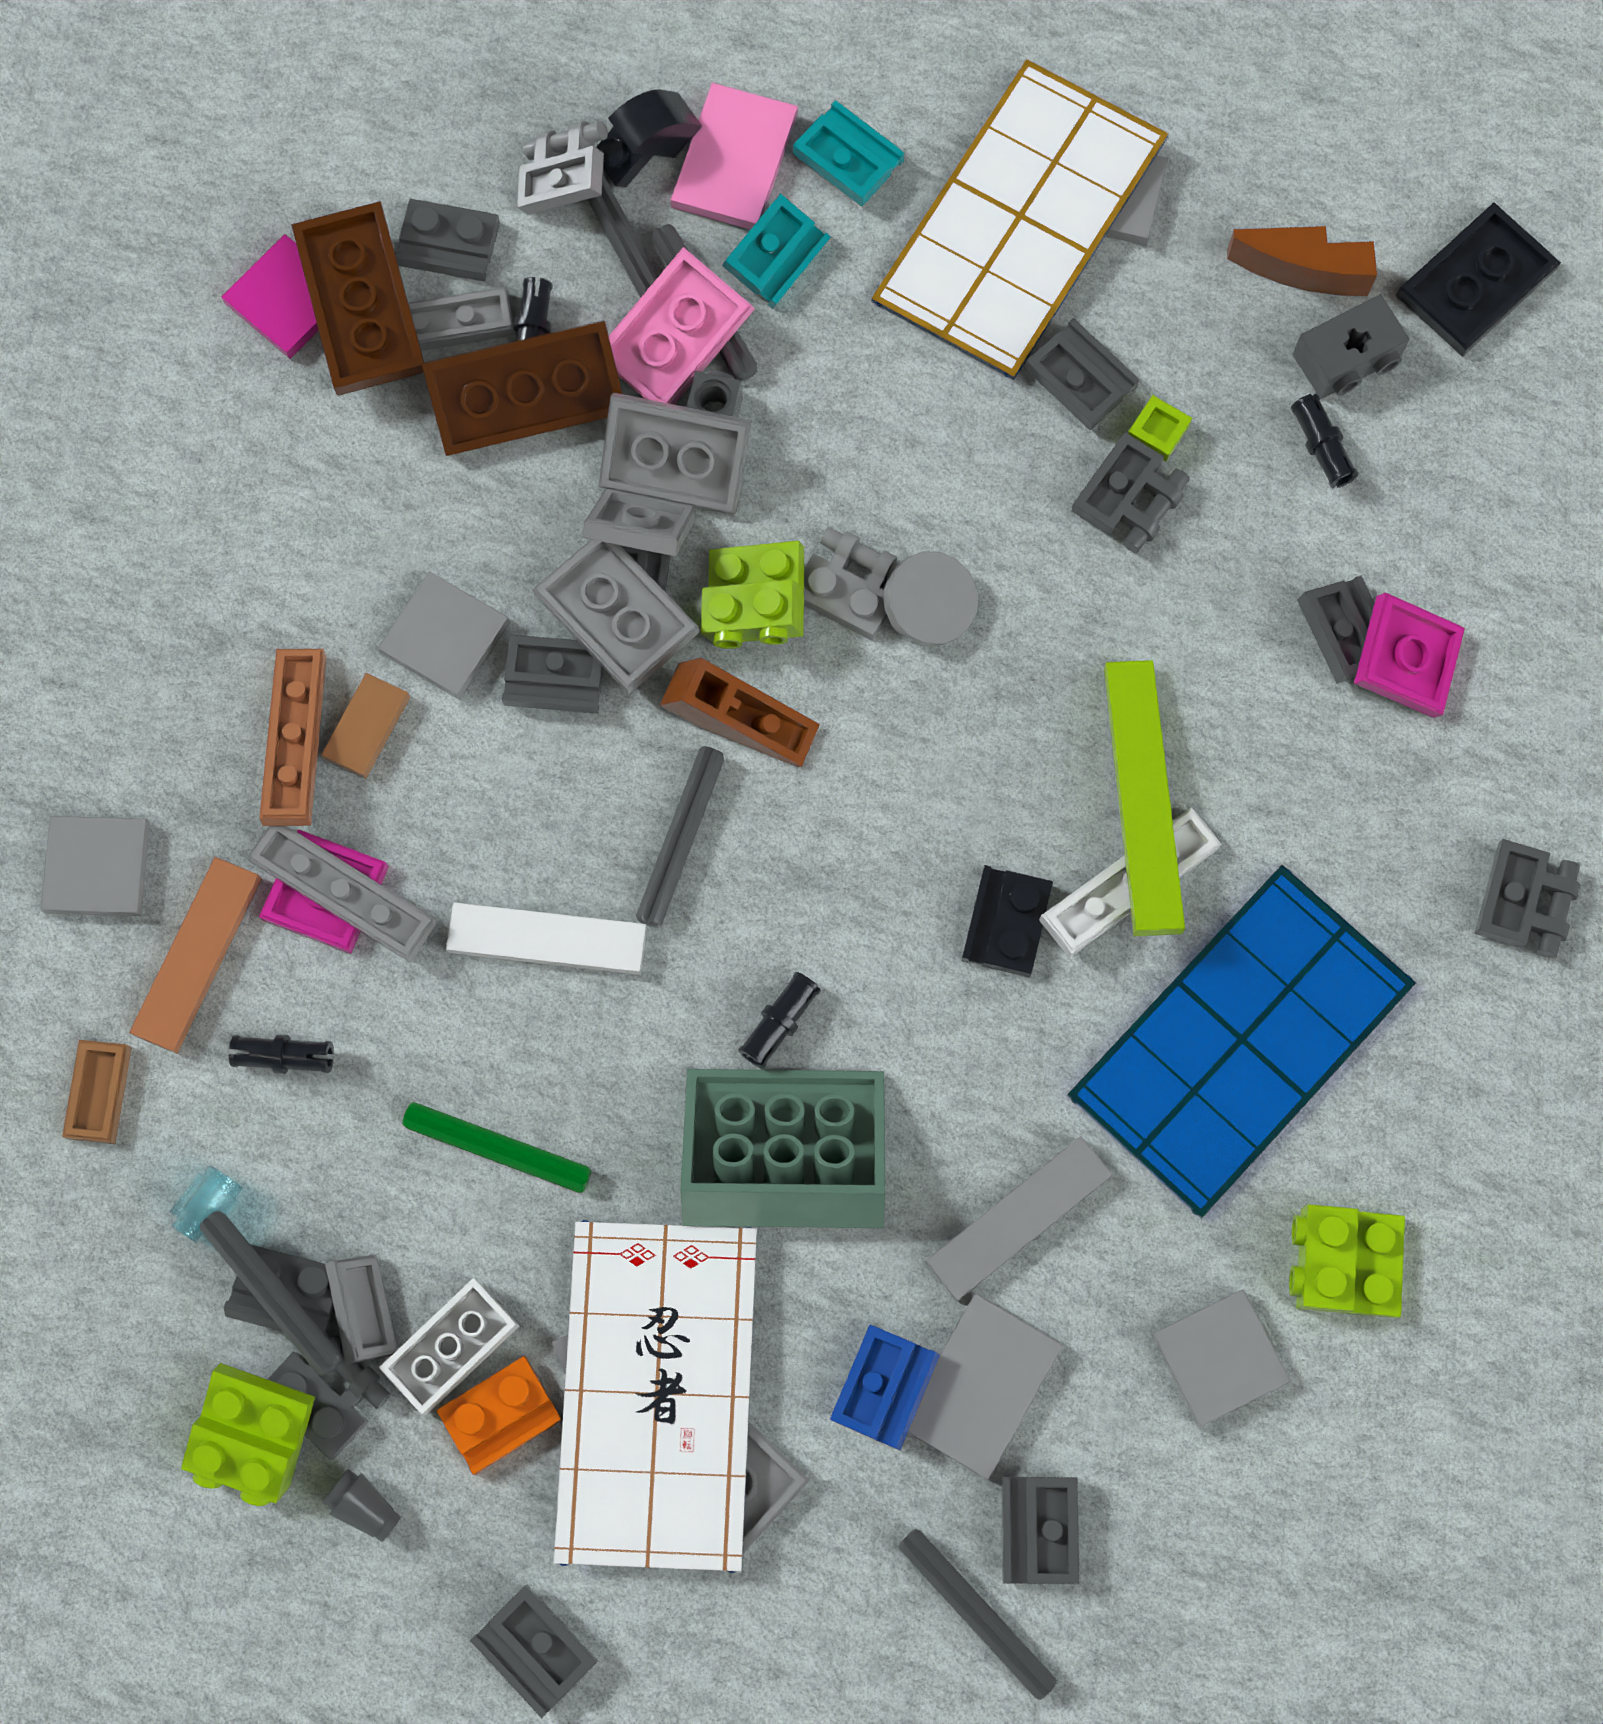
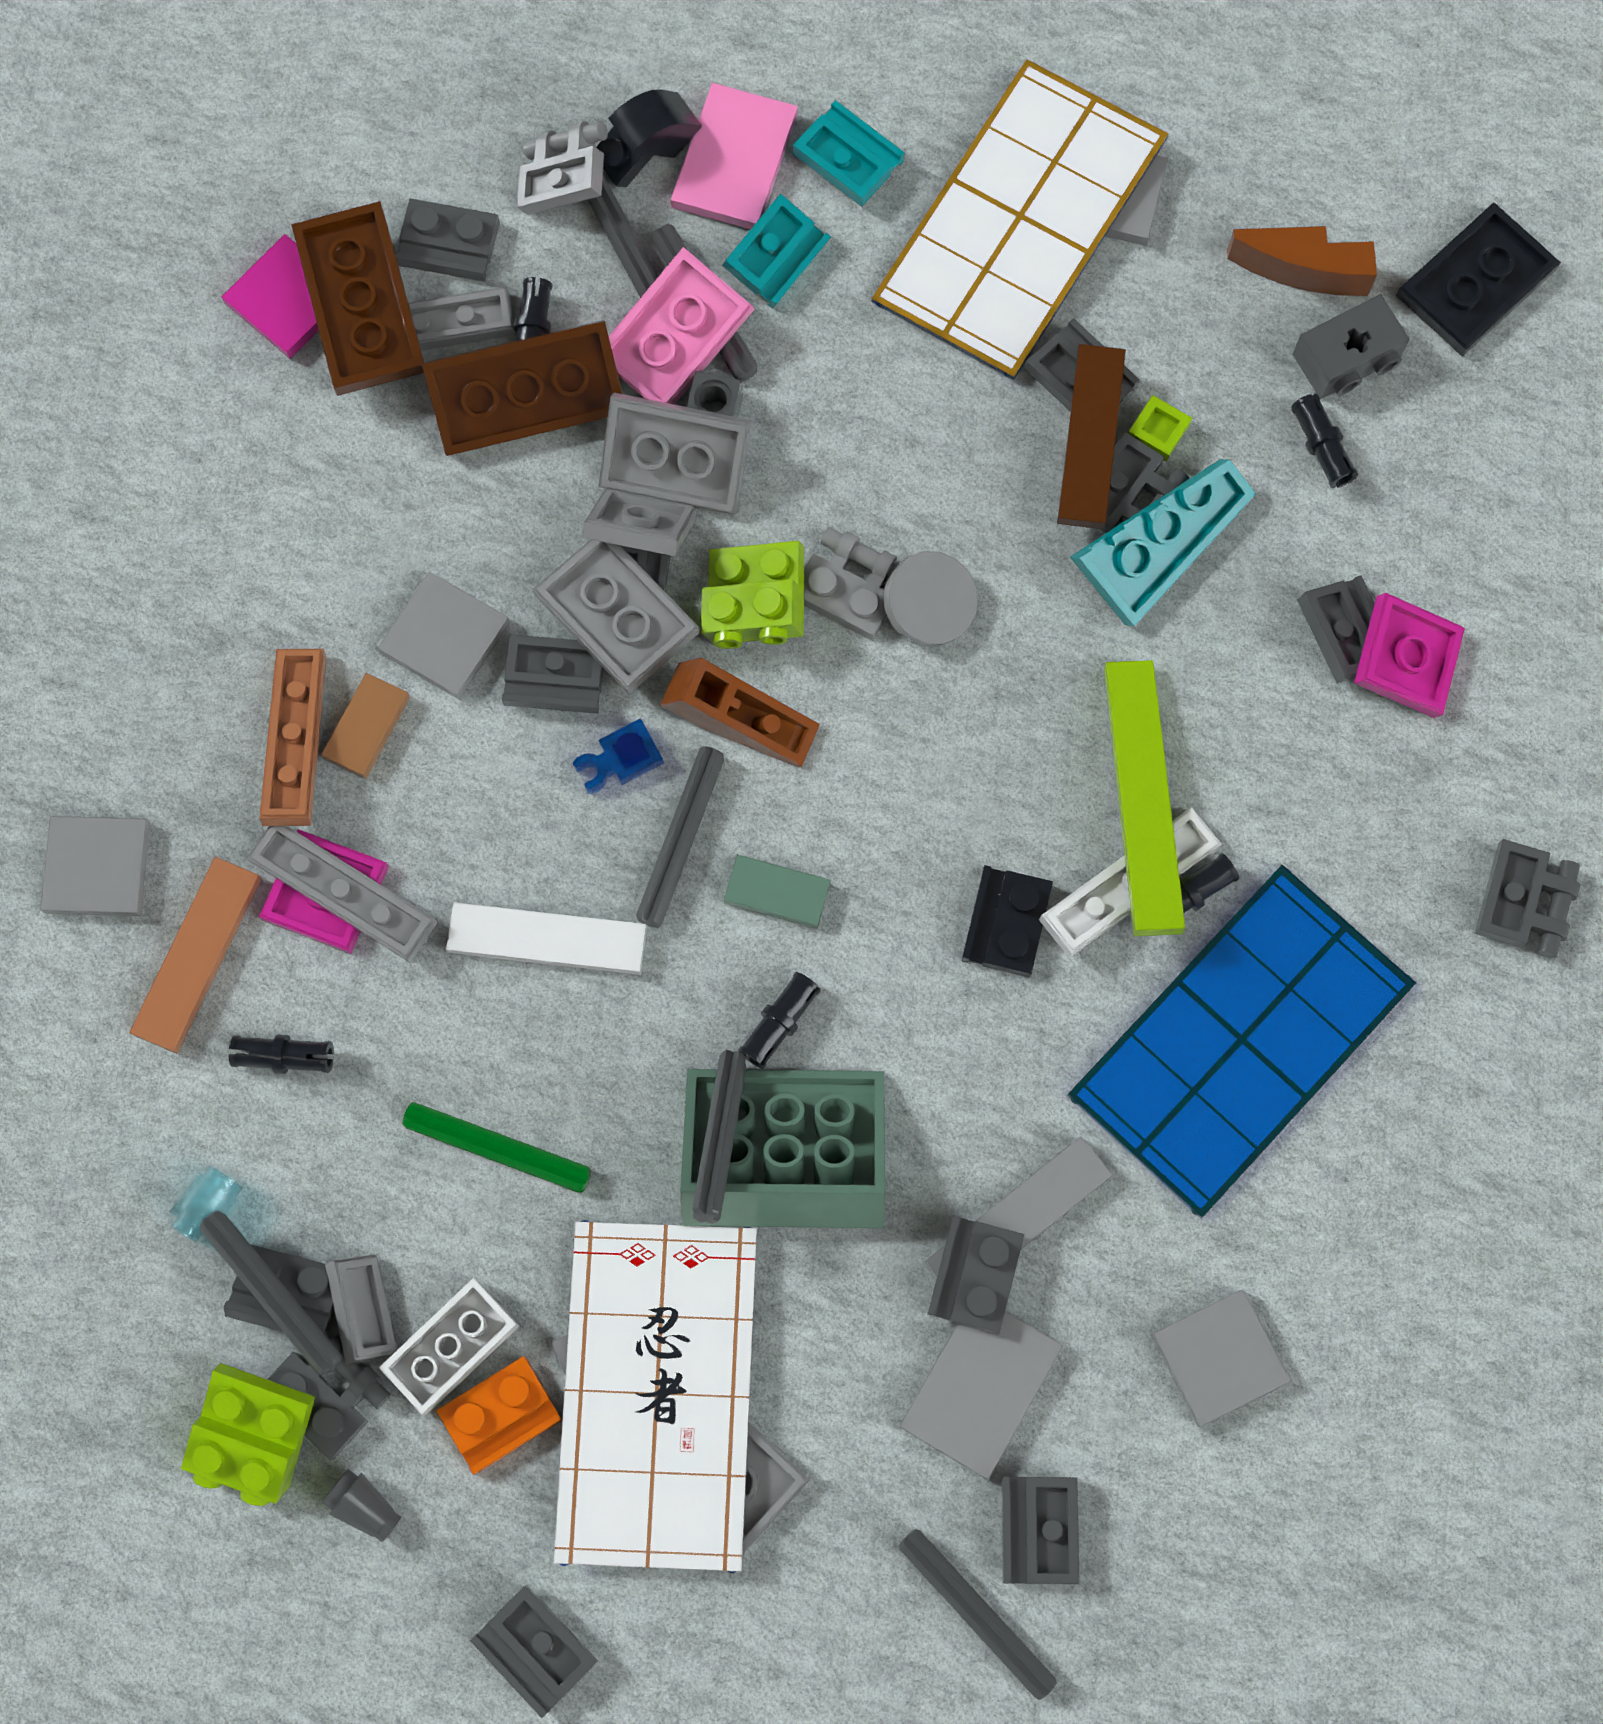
(97, 1092): medium nougat tile -> none
(626, 753): none -> clear blue plate
(719, 1137): none -> dark grey axle
(777, 891): none -> sand green tile
(884, 1387): blue plate -> none
(975, 1274): none -> dark grey plate
(1091, 436): none -> reddish brown tile
(1155, 546): none -> teal wing
(1206, 882): none -> black pin
(1348, 1261): lime plate -> none

